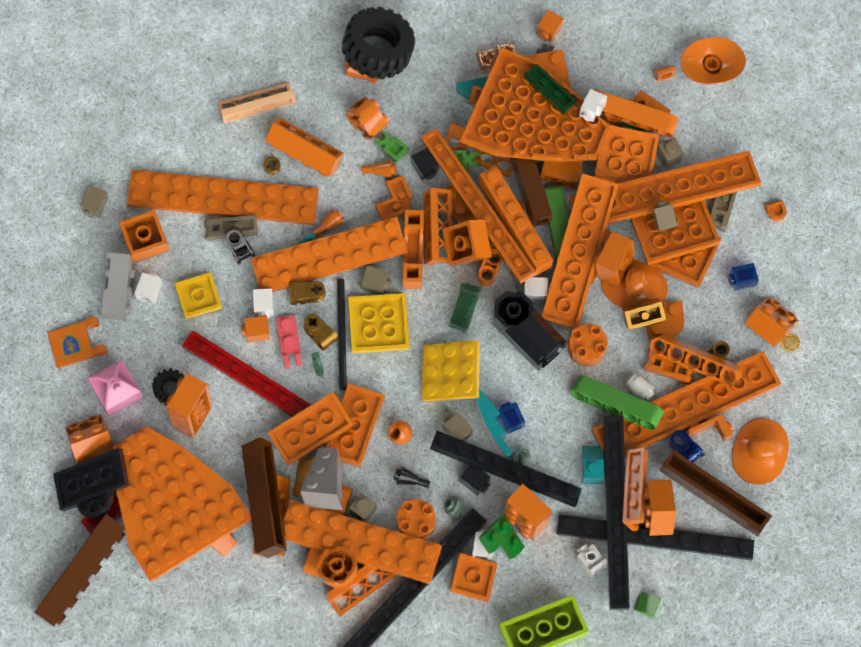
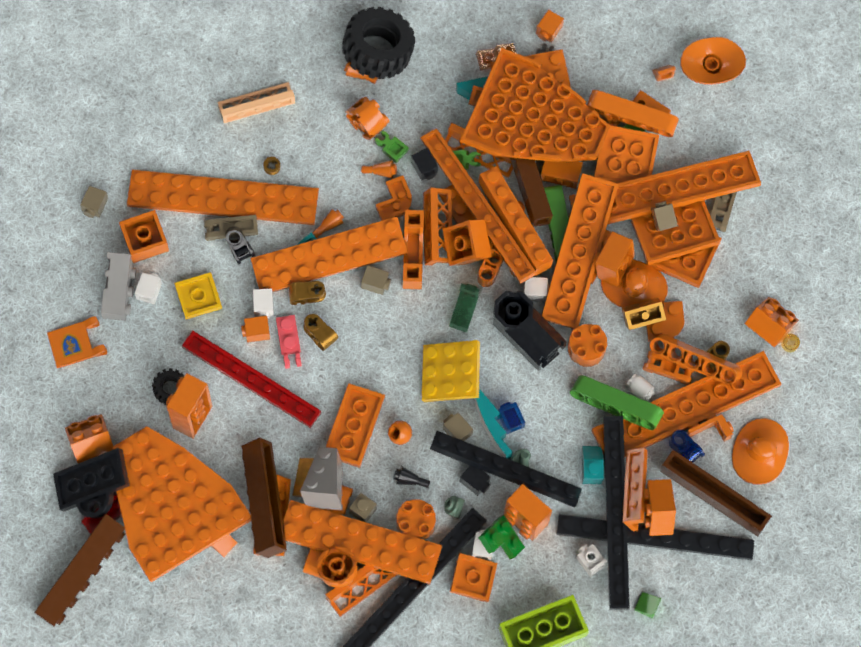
(115, 387): bright pink piece -> none
(304, 147): orange brick -> none
(311, 428): orange plate -> none
(317, 363): clear green tile -> none
(341, 334): black piece -> none
(378, 323): yellow plate -> none
(550, 89): dark green tile -> none
(593, 105): white brick -> none
(669, 152): dark tan brick -> none
(743, 276): clear blue brick -> none
(776, 211): orange tile -> none

